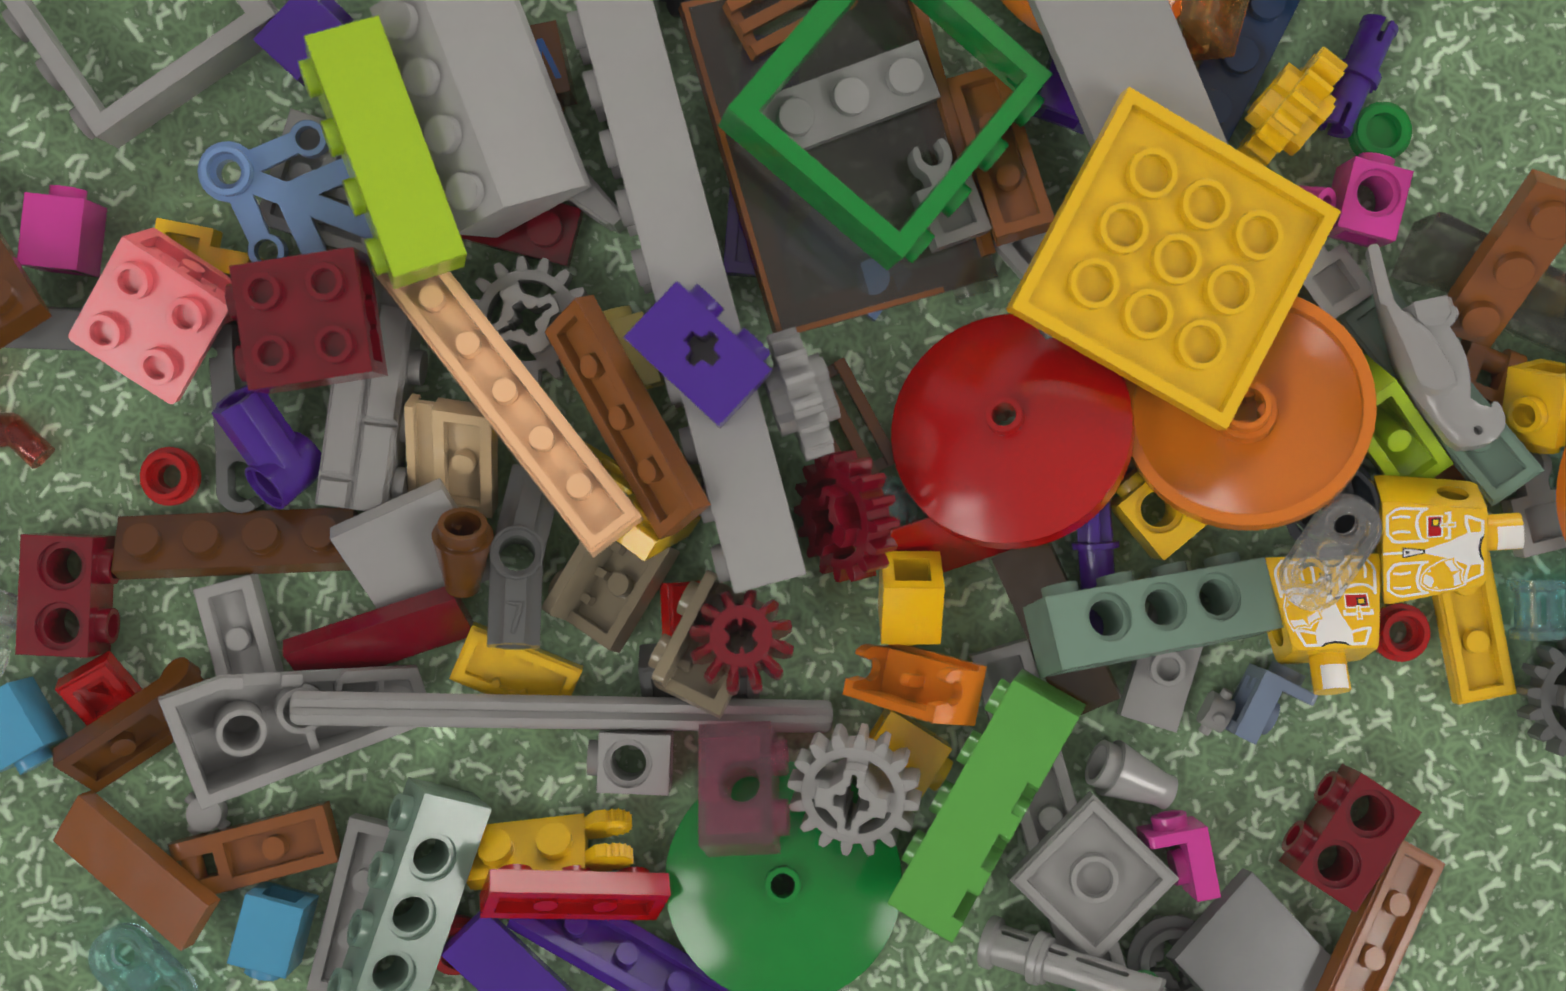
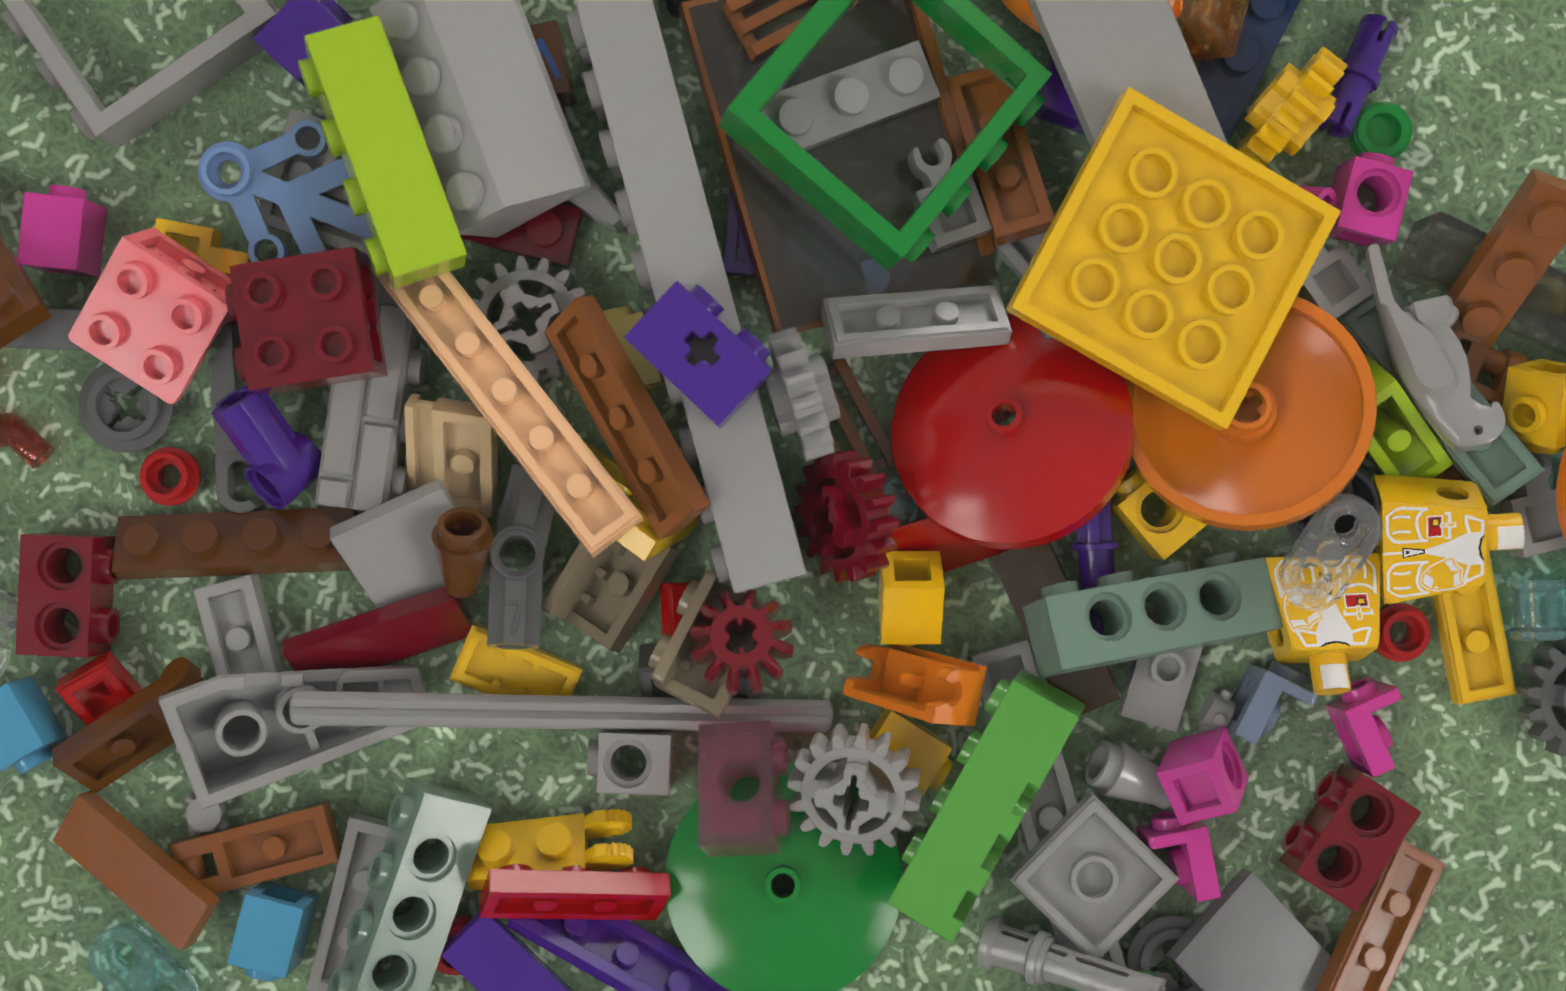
(101, 412): none -> dark grey gear
(915, 321): none -> light grey tile
(1203, 776): none -> dark pink brick
(1360, 732): none -> dark pink bracket

